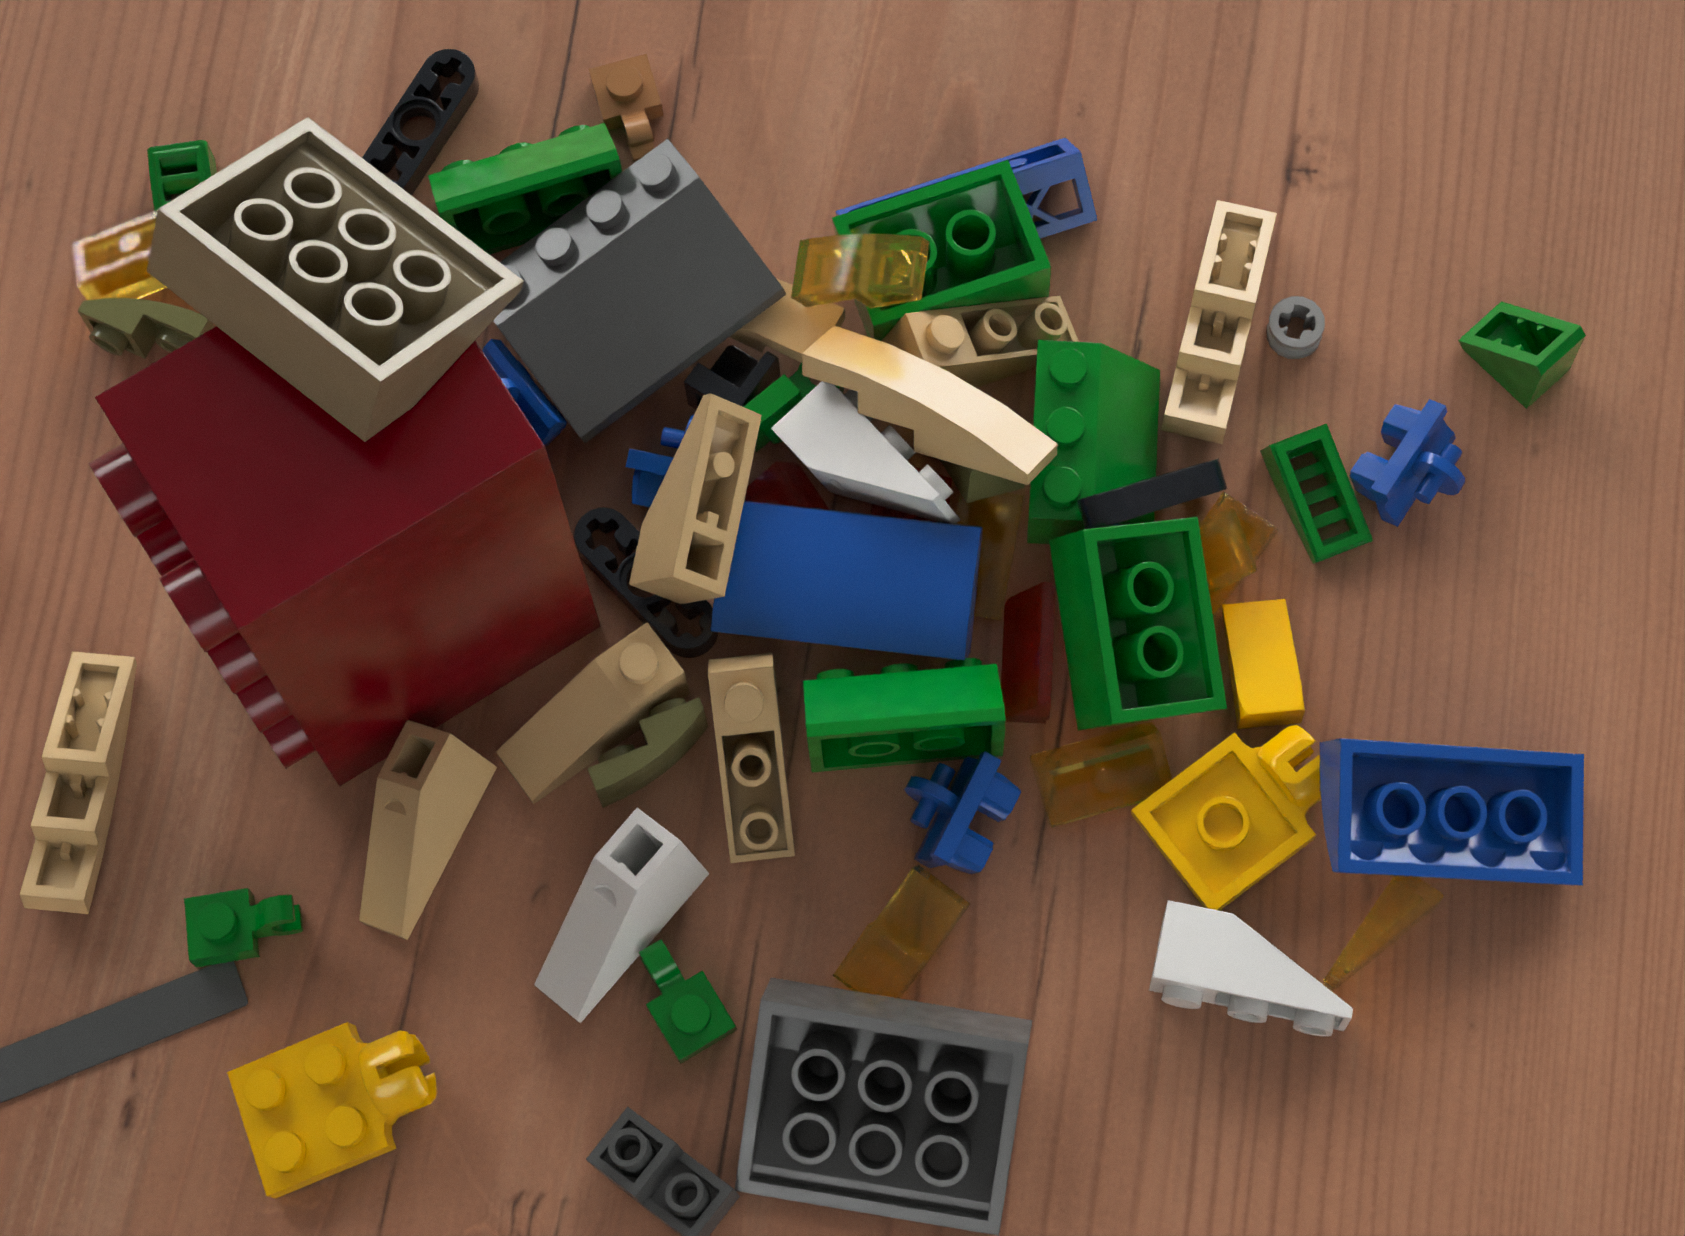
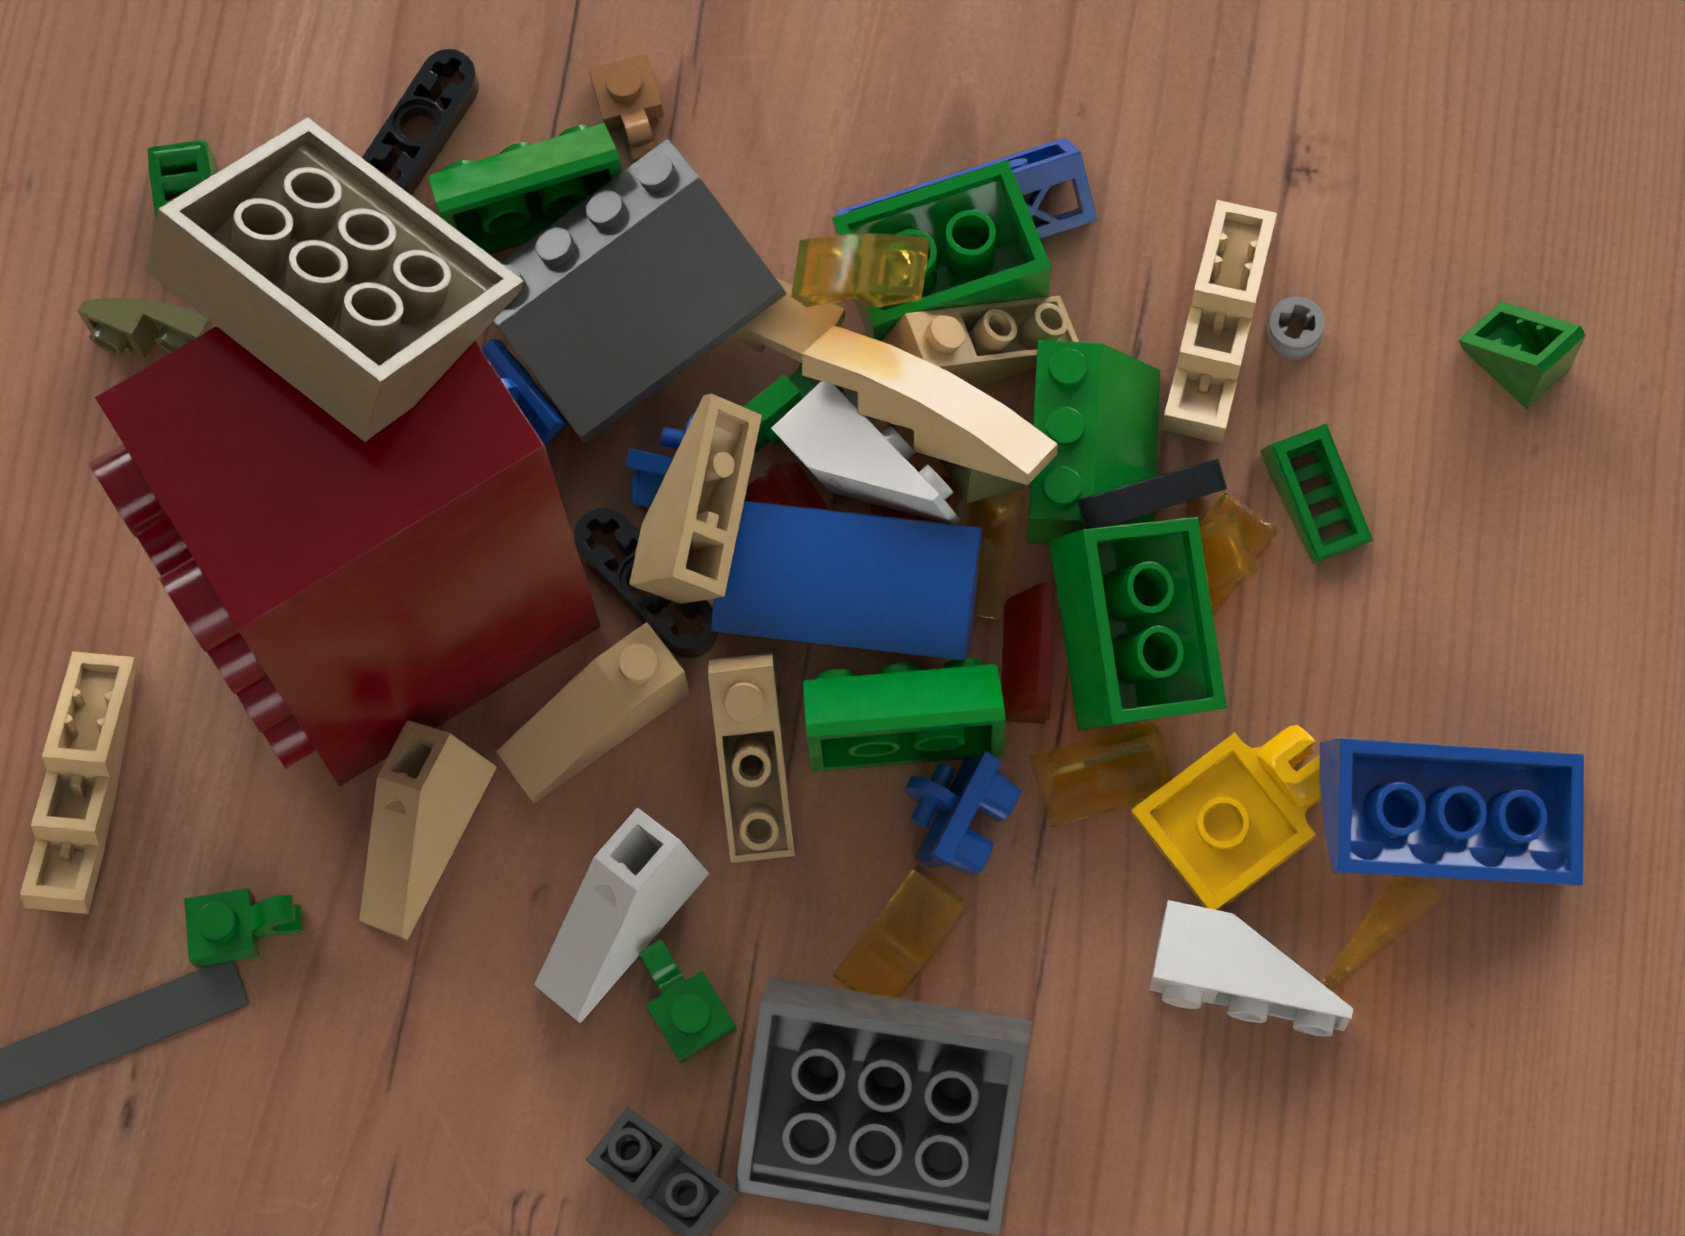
(117, 261): clear yellow slope -> none
(328, 1103): yellow plate -> none
(668, 736): olive slope -> none
(732, 377): black panel -> none
(1262, 664): yellow slope -> none
(1418, 466): blue hips -> none

